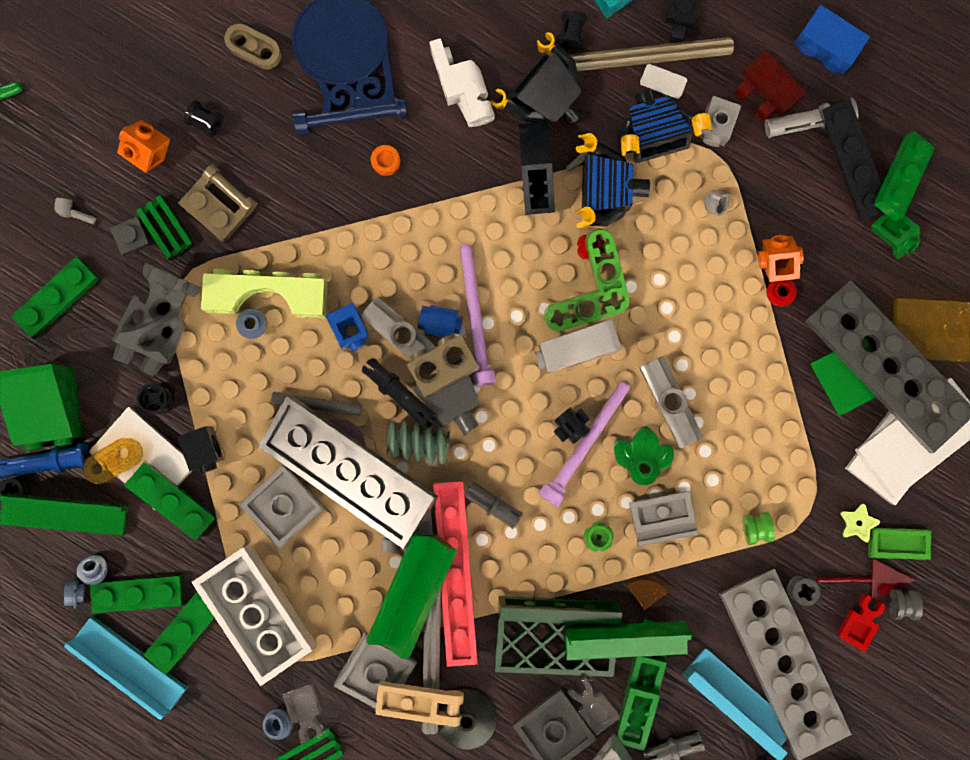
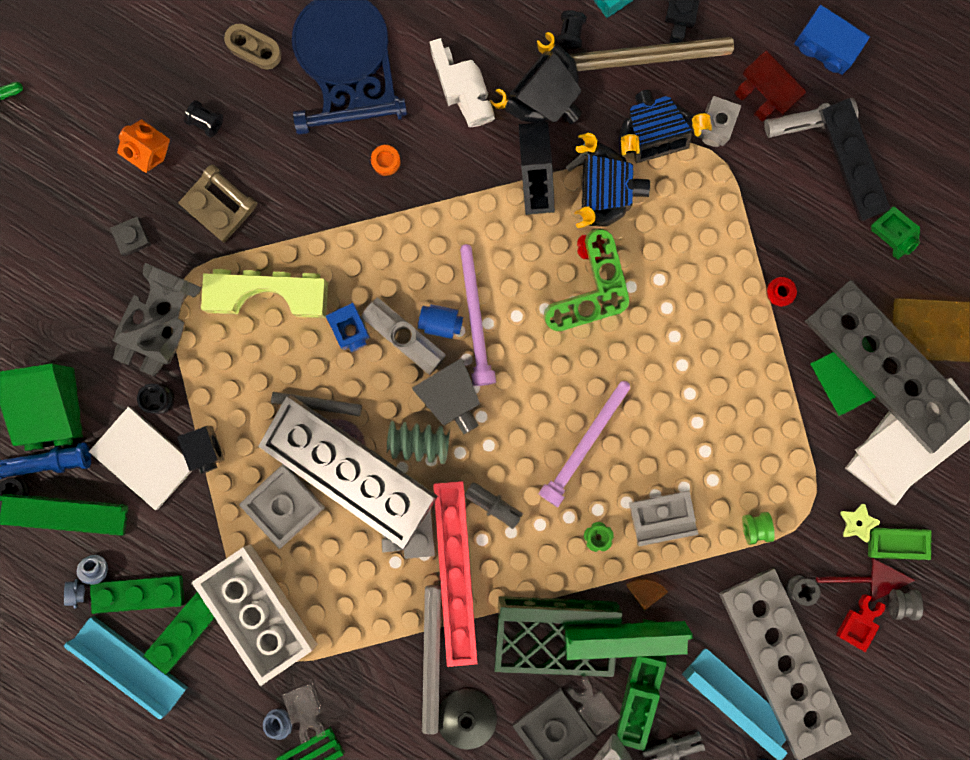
(55, 297): green plate -> none
(64, 209): light grey hand -> none
(111, 460): clear yellow plate -> none
(151, 207): green tile -> none
(170, 500): green plate -> none
(259, 328): sand blue plate -> none
(370, 666): light grey plate -> none
(390, 385): black pin -> none
(412, 594): green panel -> none
(419, 703): tan plate -> none
(446, 372): dark tan brick -> none
(571, 425): black gear -> none
(578, 347): light grey slope -> none
(643, 451): green plate -> none
(663, 81): white sticker -> none
(680, 419): light grey piece -> none
(716, 202): light grey hinge -> none
(781, 258): orange brick -> none
(904, 176): green plate -> none

